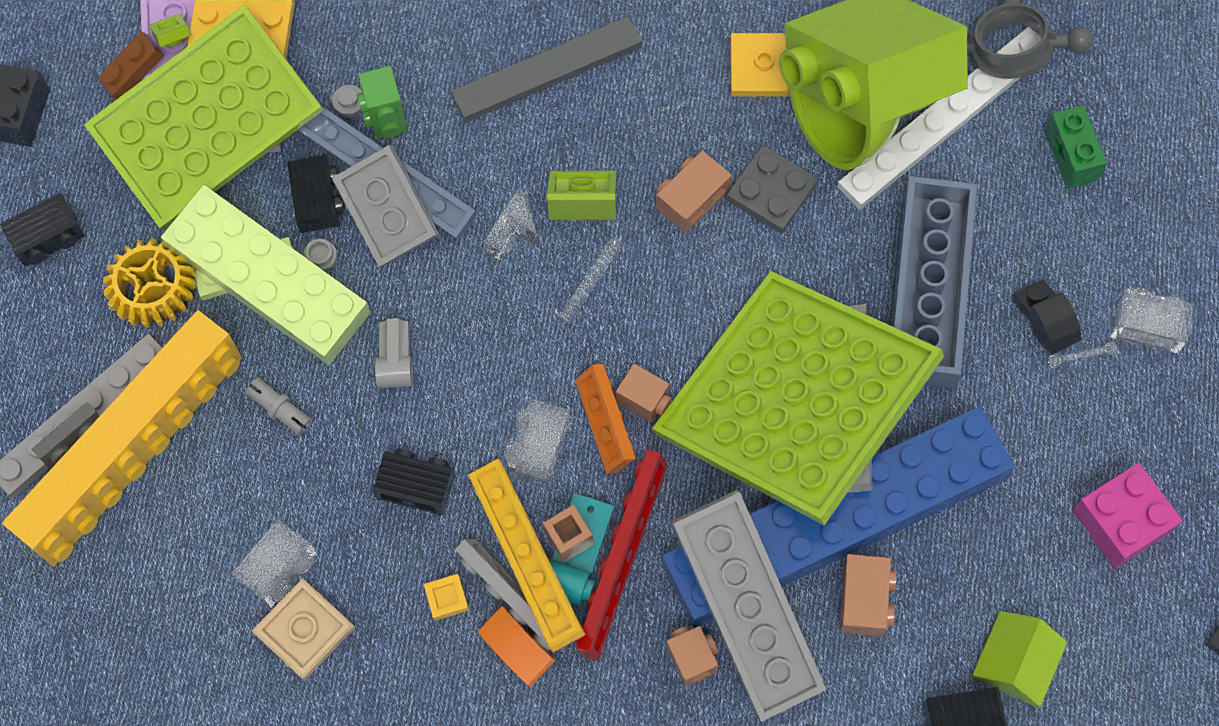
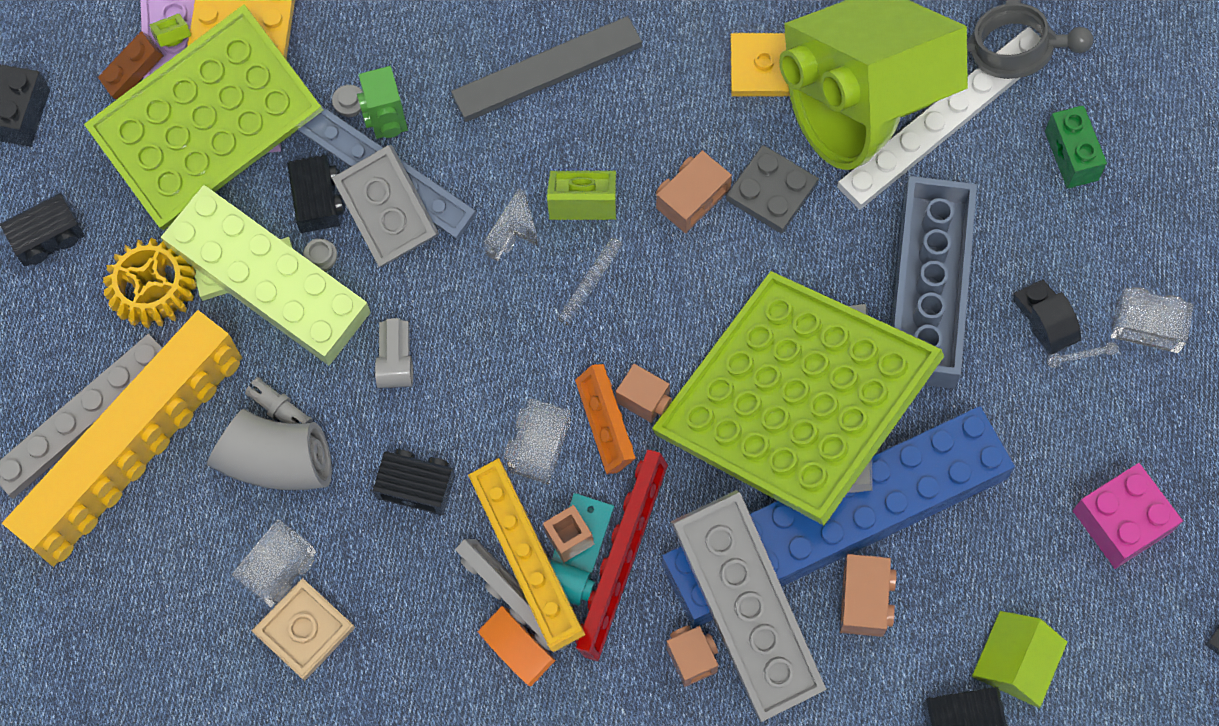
(62, 438): dark grey plate -> none
(273, 453): none -> light grey brick
(446, 597): yellow plate -> none

